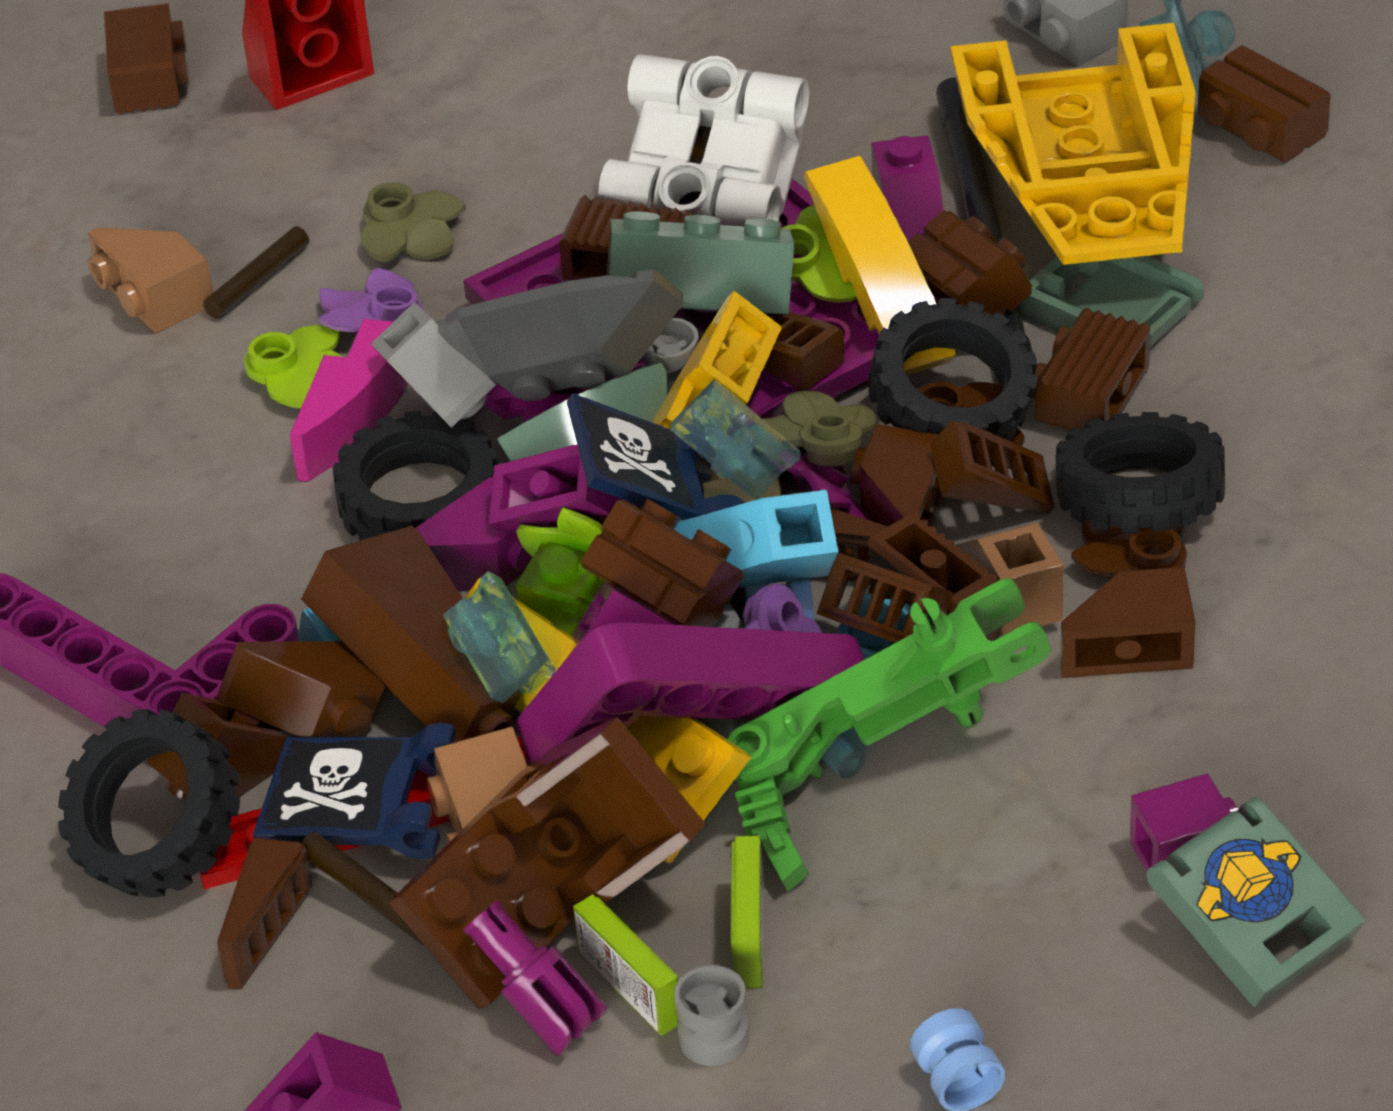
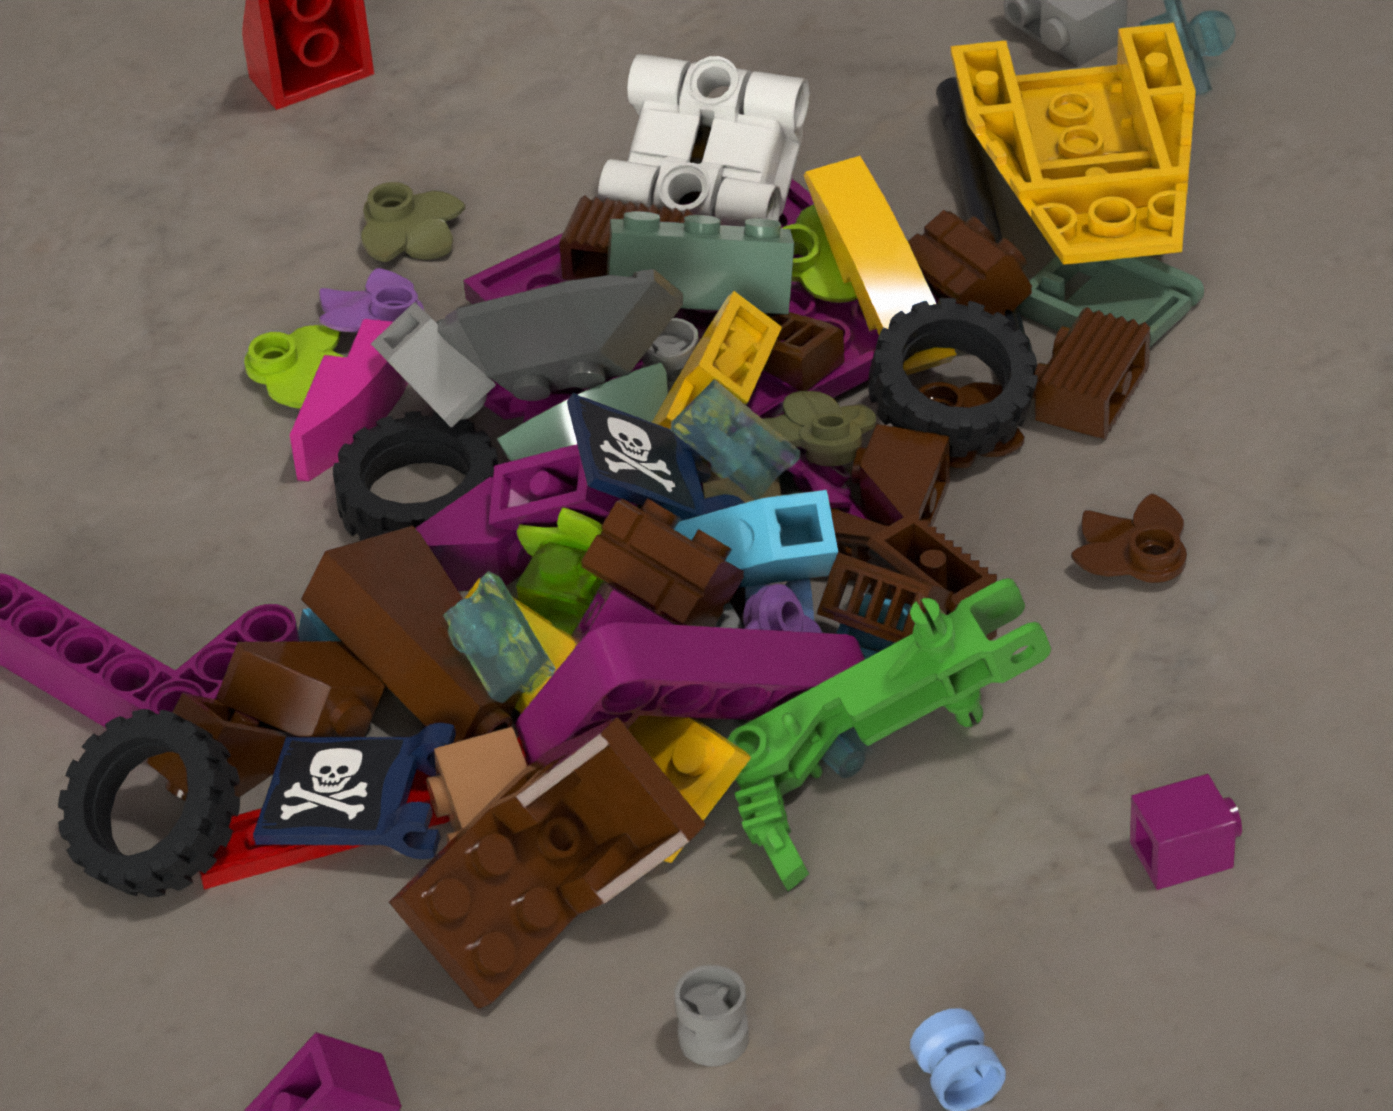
(145, 57): reddish brown brick -> none
(150, 273): medium nougat slope -> none
(256, 272): dark brown piece -> none
(263, 903): reddish brown slope -> none
(354, 878): dark brown piece -> none
(537, 981): magenta arm -> none
(626, 963): tile -> none
(747, 910): lime tile -> none
(908, 180): magenta slope -> none
(964, 469): reddish brown slope -> none
(1033, 565): medium nougat slope -> none
(1131, 626): reddish brown slope -> none
(1140, 501): black tyre -> none
(1244, 887): sand green container -> none
(1263, 104): reddish brown brick -> none

